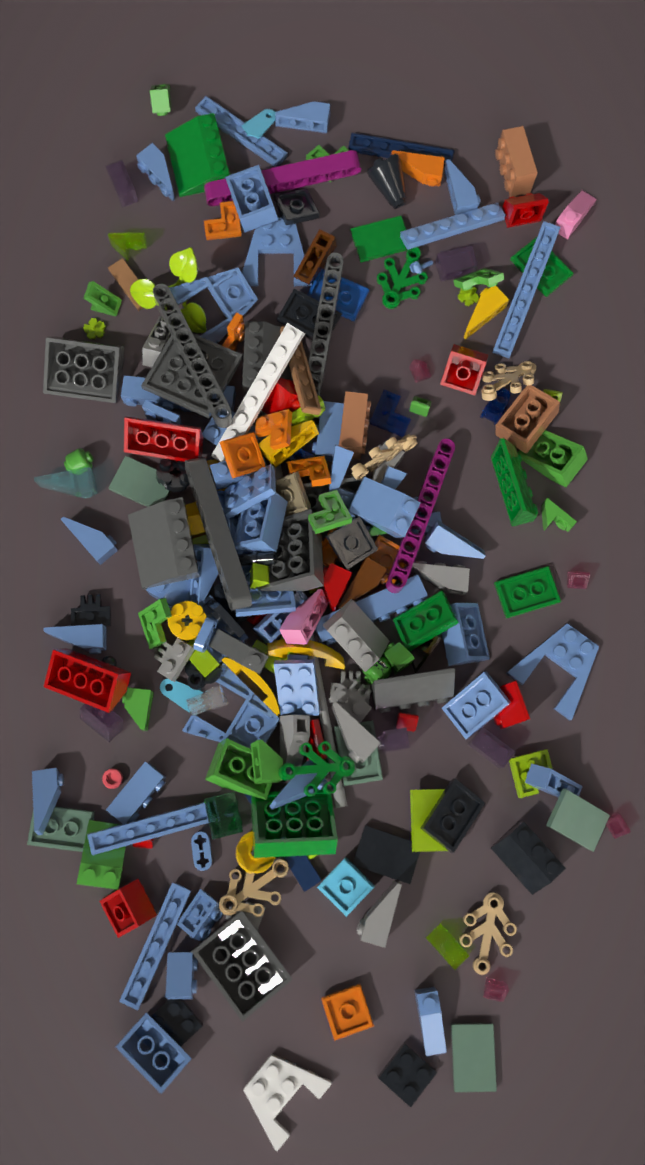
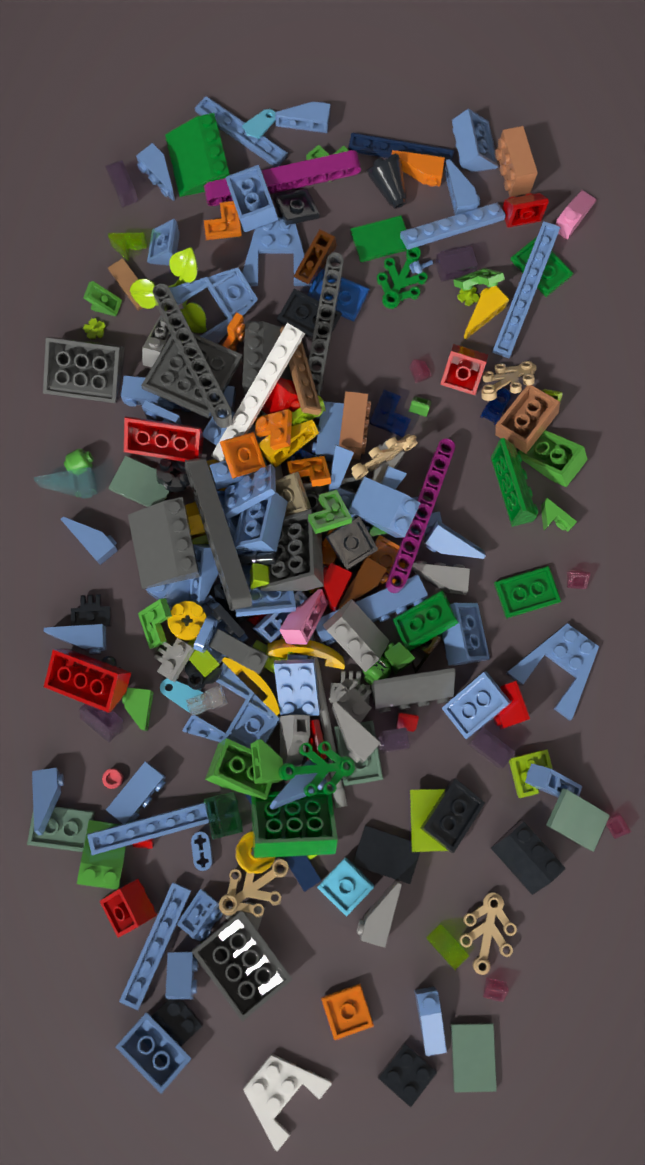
(160, 99): slope -> none
(163, 243): none -> medium blue slope
(474, 142): none -> medium blue slope

